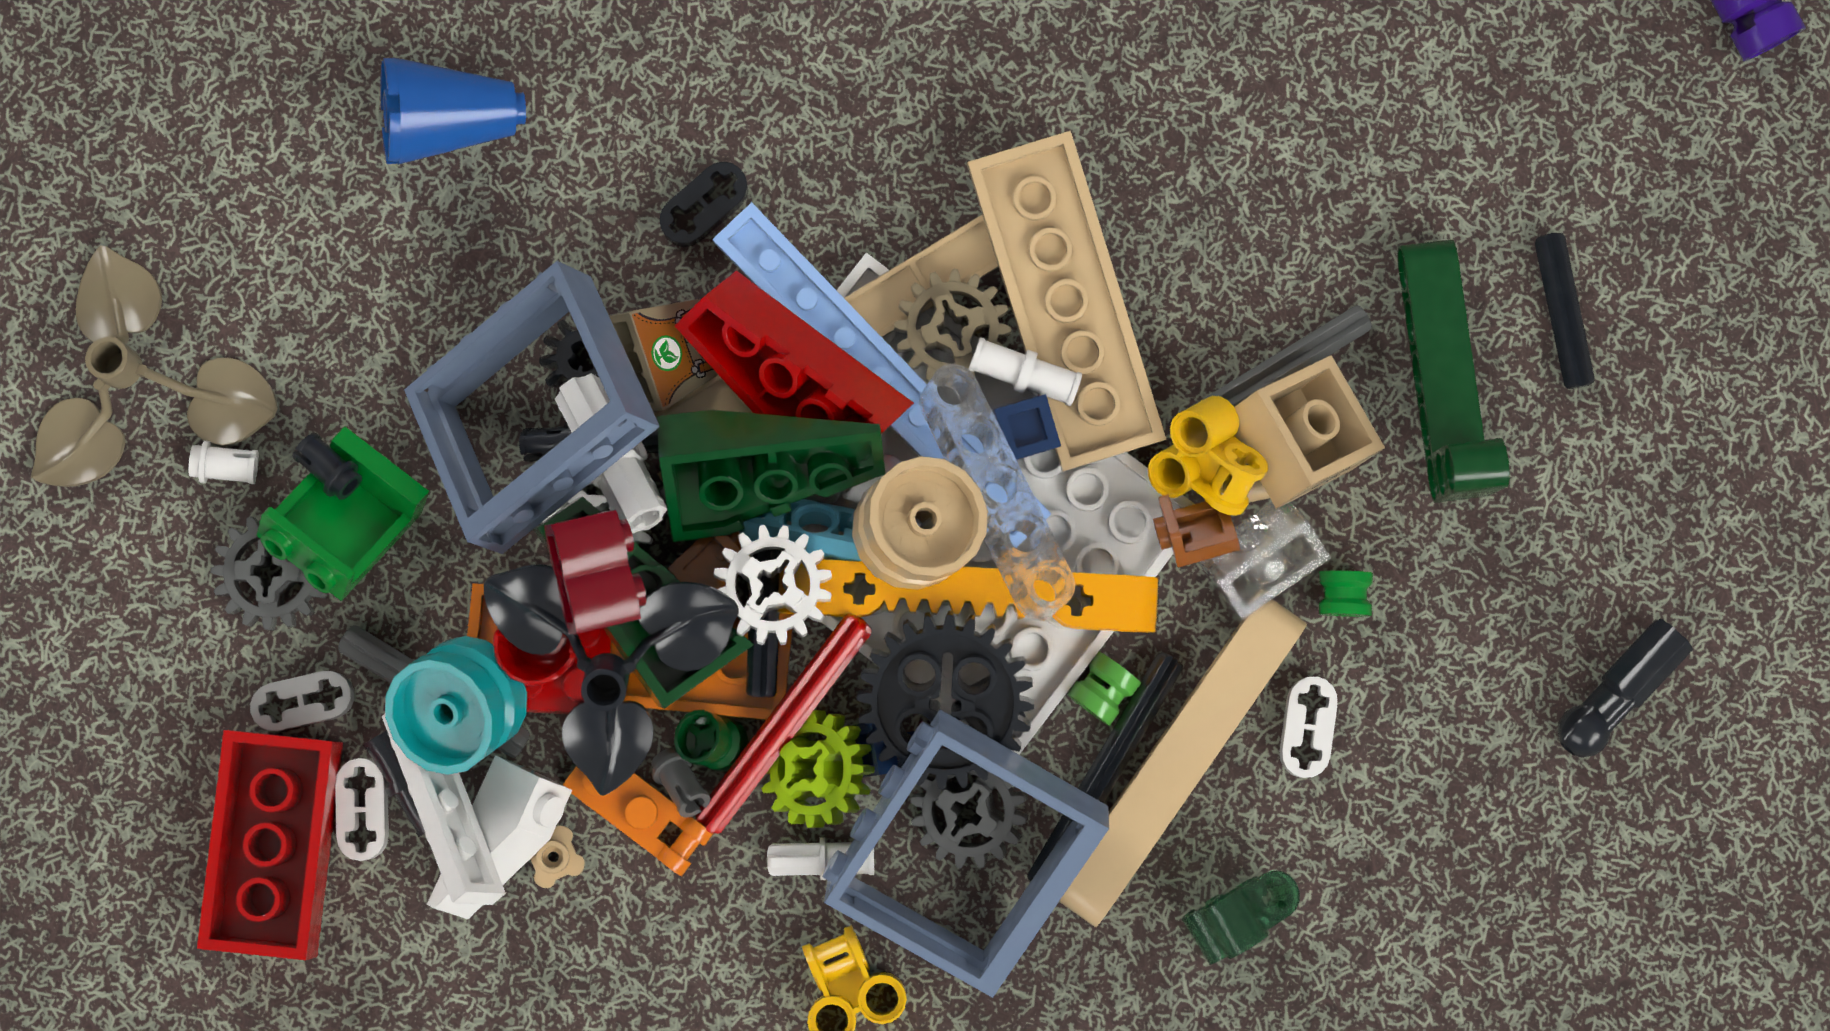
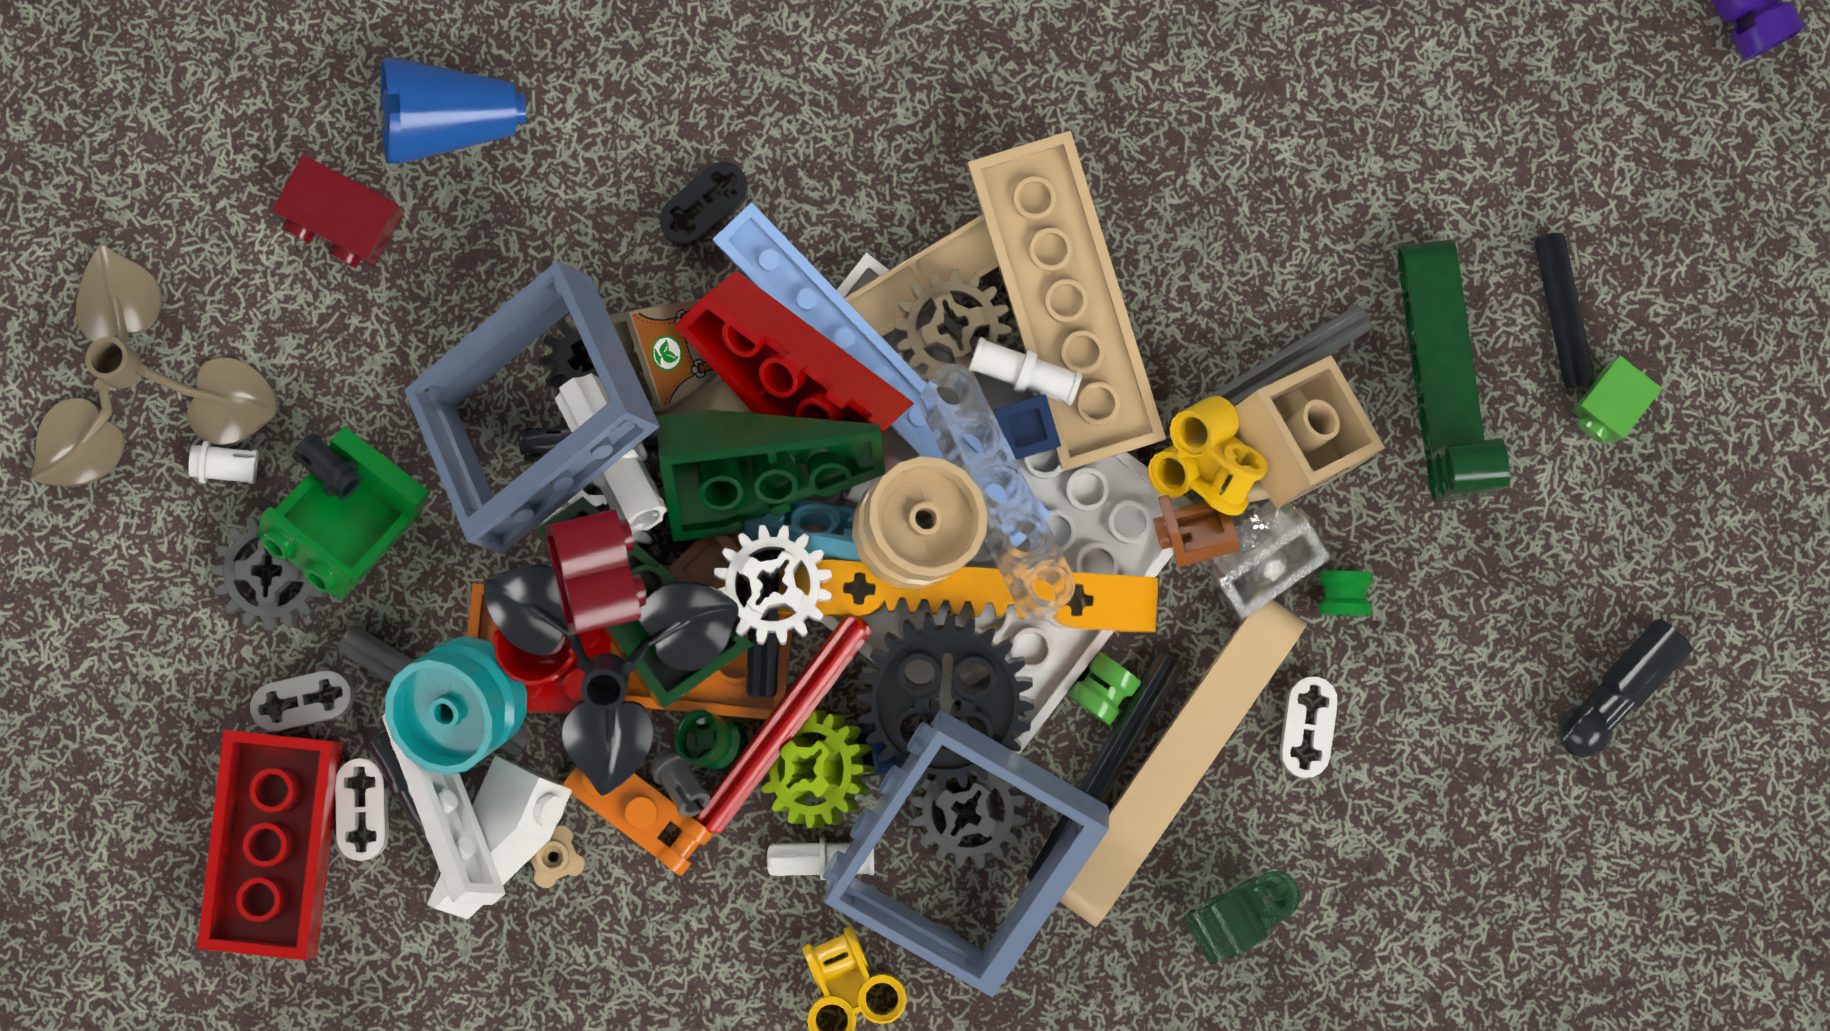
(337, 212): none -> dark red brick
(1615, 401): none -> bright green brick

